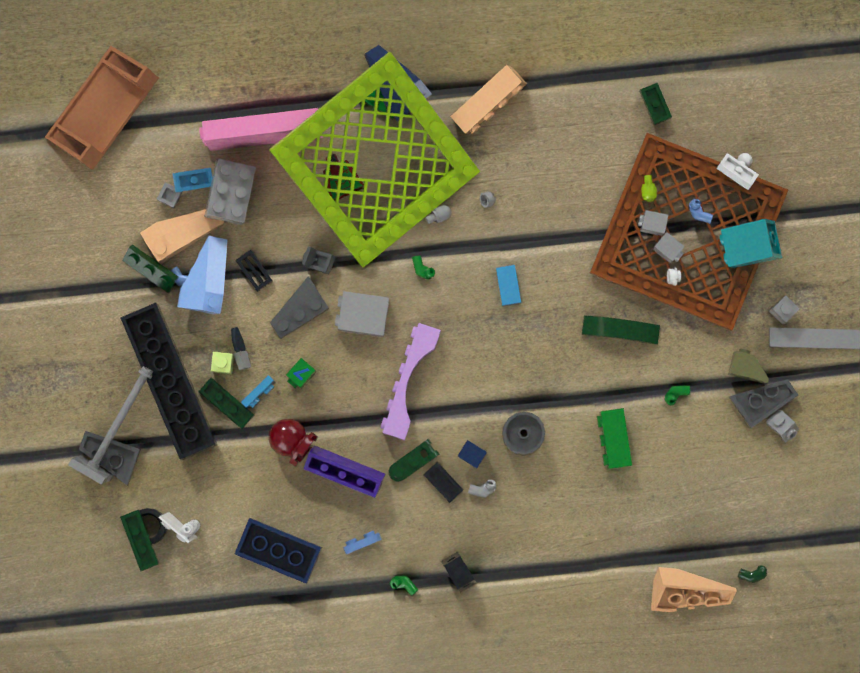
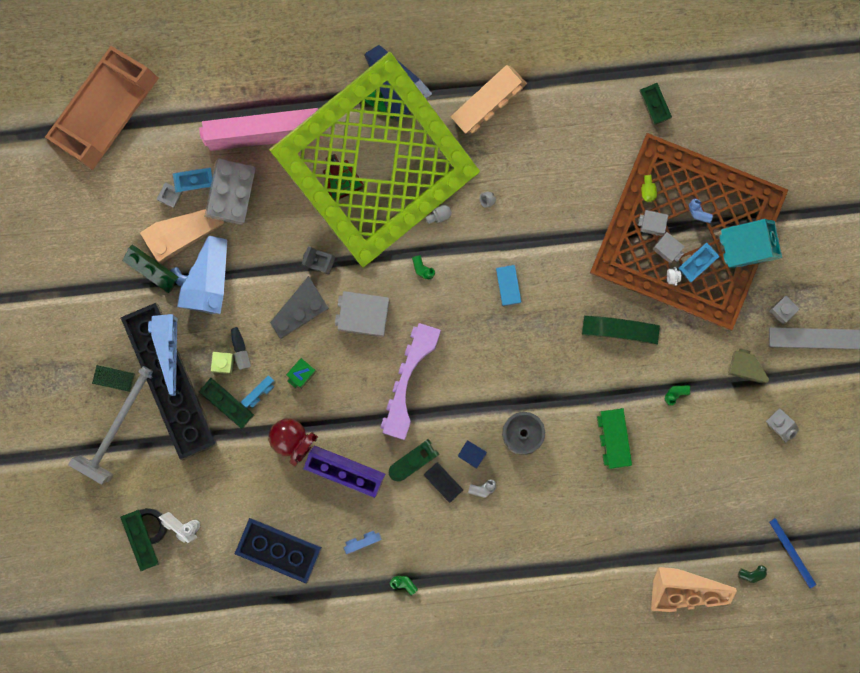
(113, 378): none -> clear green tile
(118, 458): dark grey wing -> none
(164, 336): none -> light blue wedge
(263, 283): black tile -> none
(458, 572): black torso -> none
(698, 262): none -> dark azure plate
(738, 169): white plate -> none
(763, 401): dark grey wing -> none
(792, 553): none -> blue bar

